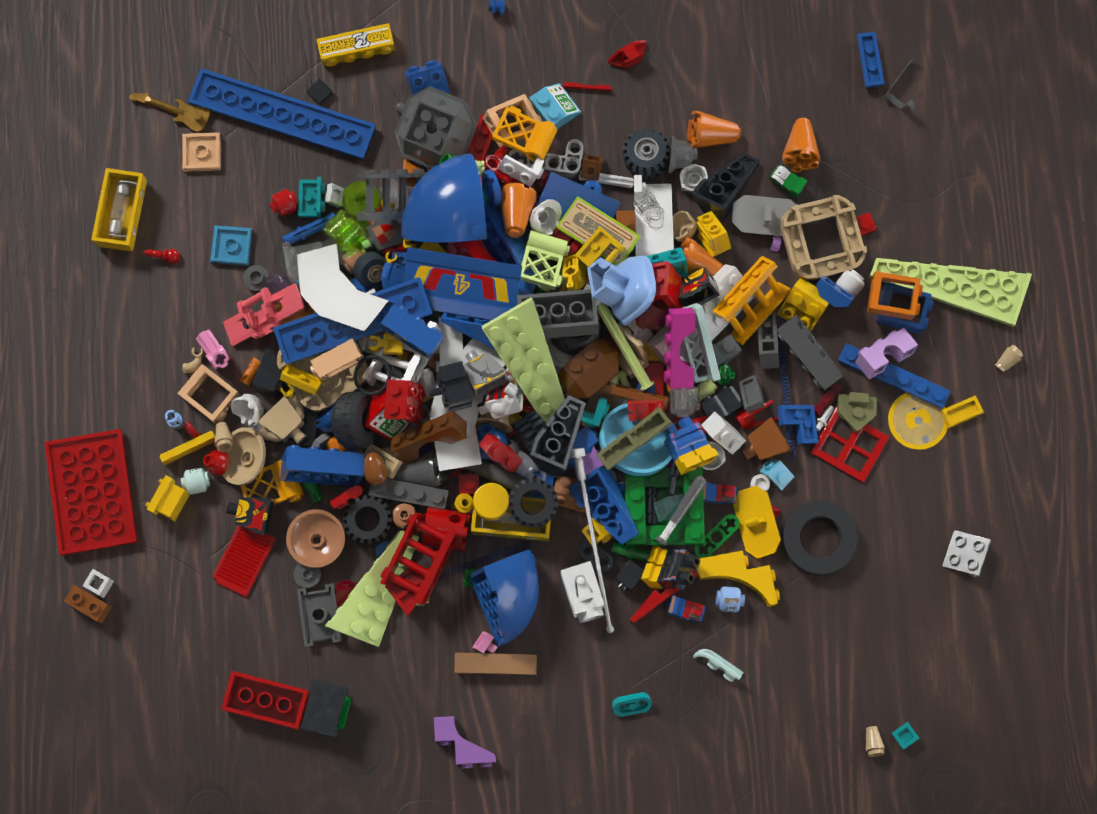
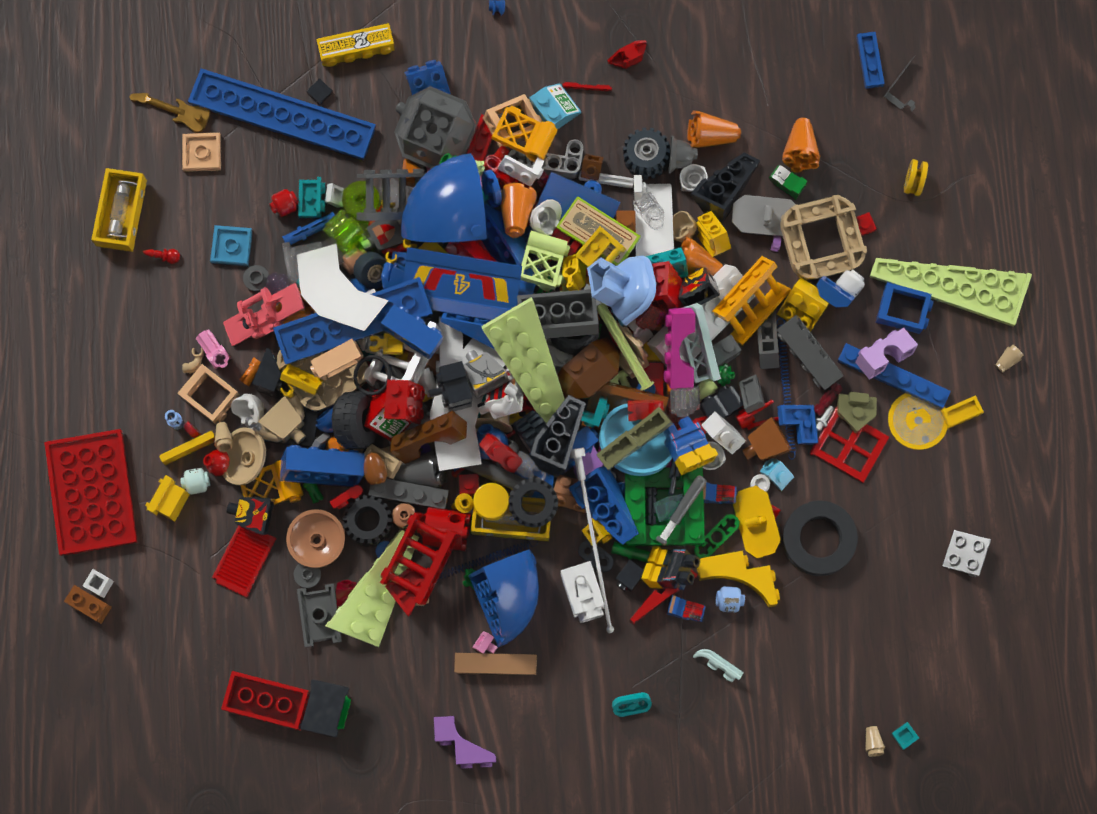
(873, 306): orange window -> none
(915, 178): none -> yellow head

